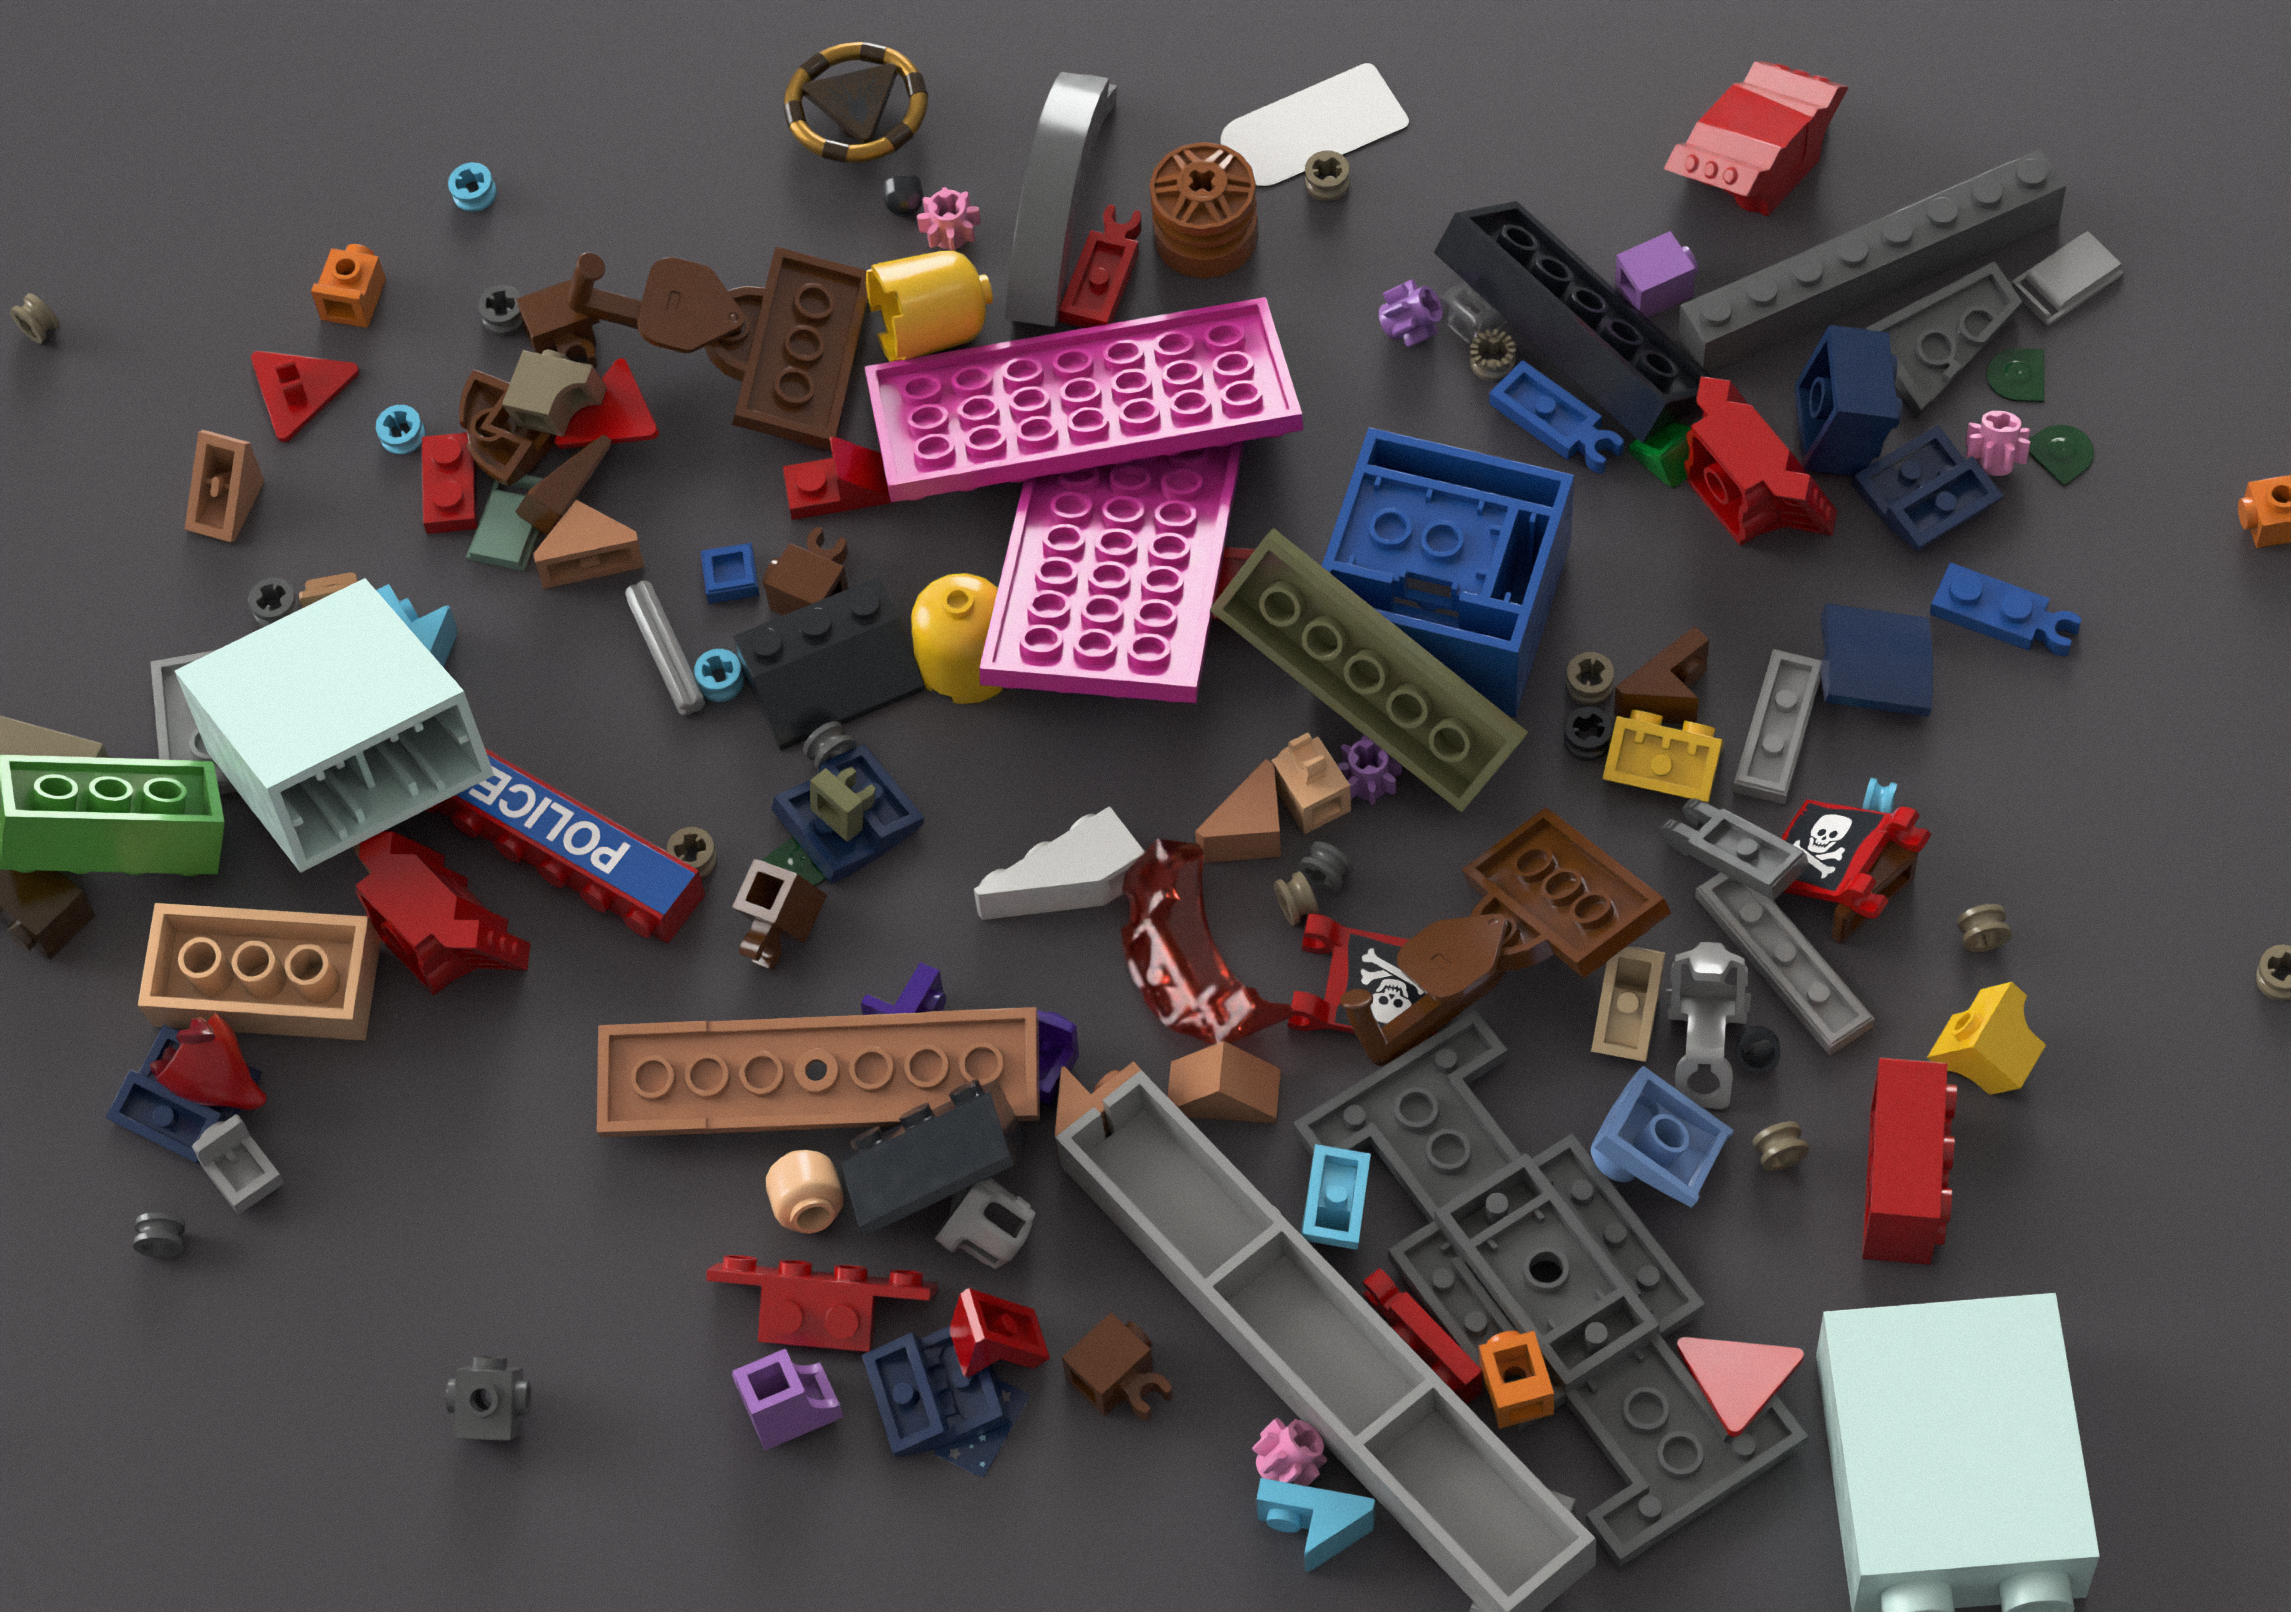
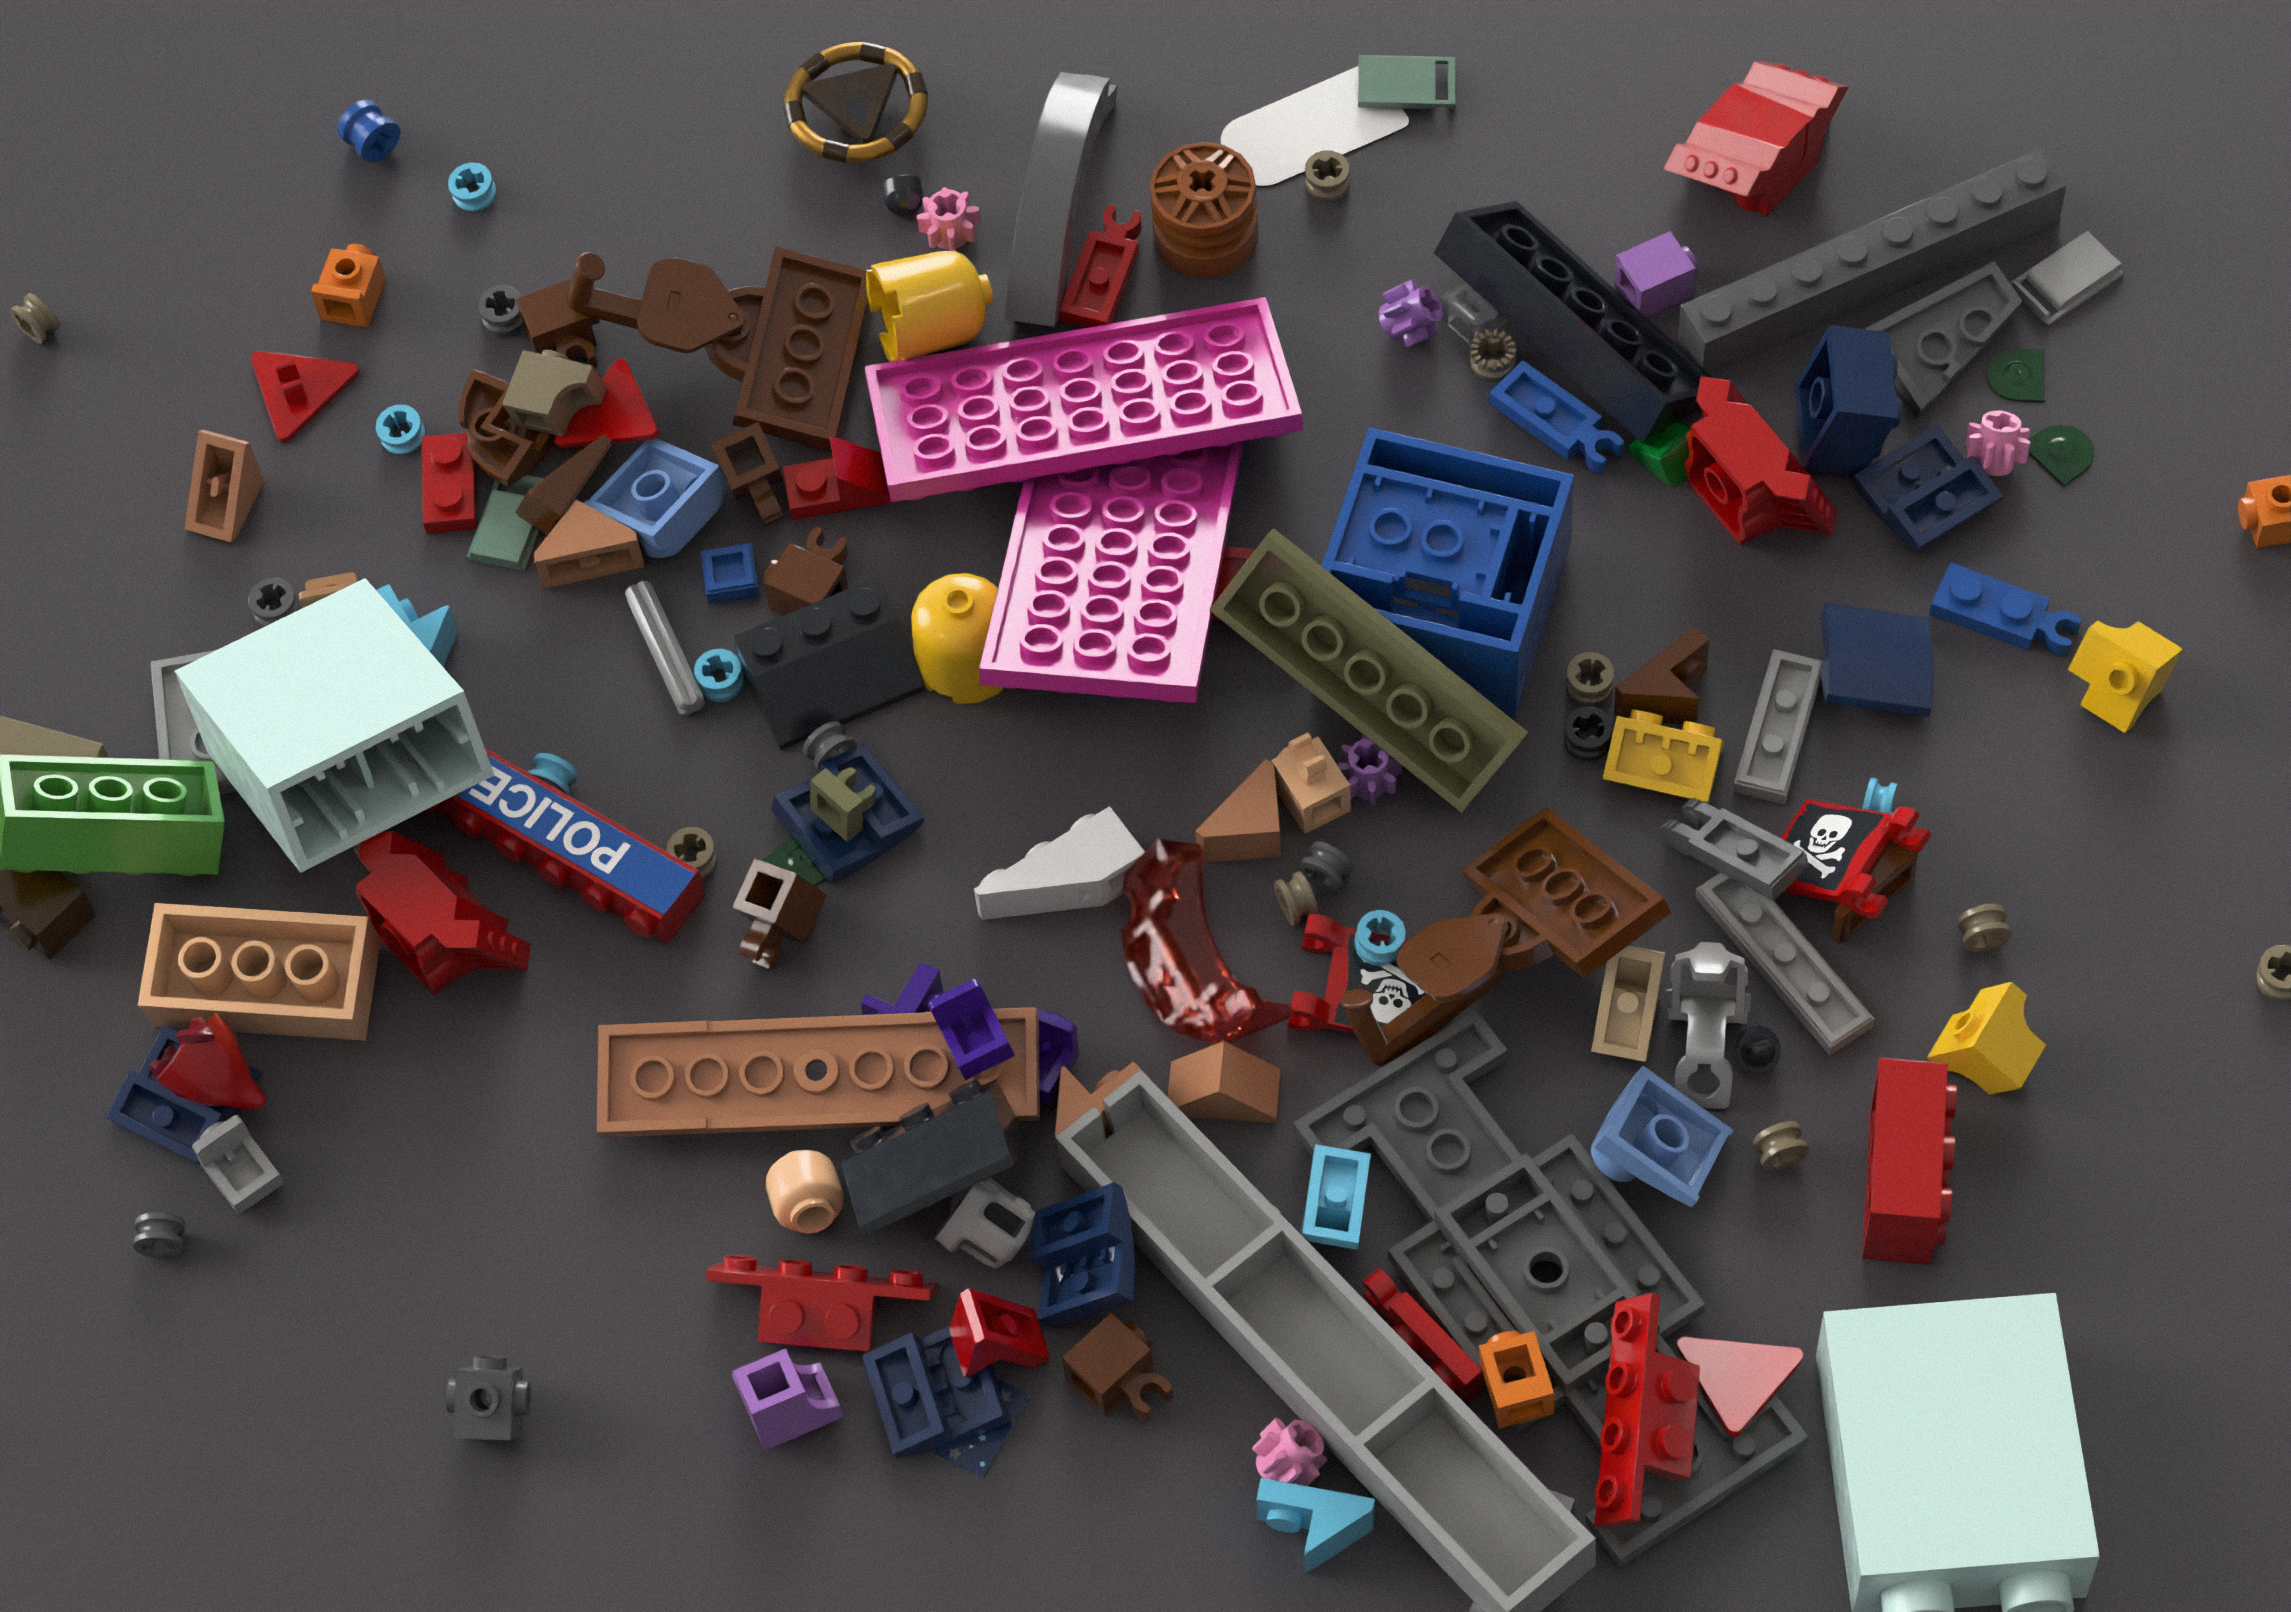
(368, 130): none -> blue wheel
(554, 771): none -> medium azure bush
(662, 496): none -> medium blue slope
(750, 469): none -> reddish brown brick
(971, 1029): none -> dark purple bracket
(1085, 1255): none -> dark blue slope
(1377, 921): none -> medium azure bush
(1402, 82): none -> sand green piece
(1646, 1413): none -> red bracket
(2123, 670): none -> yellow brick

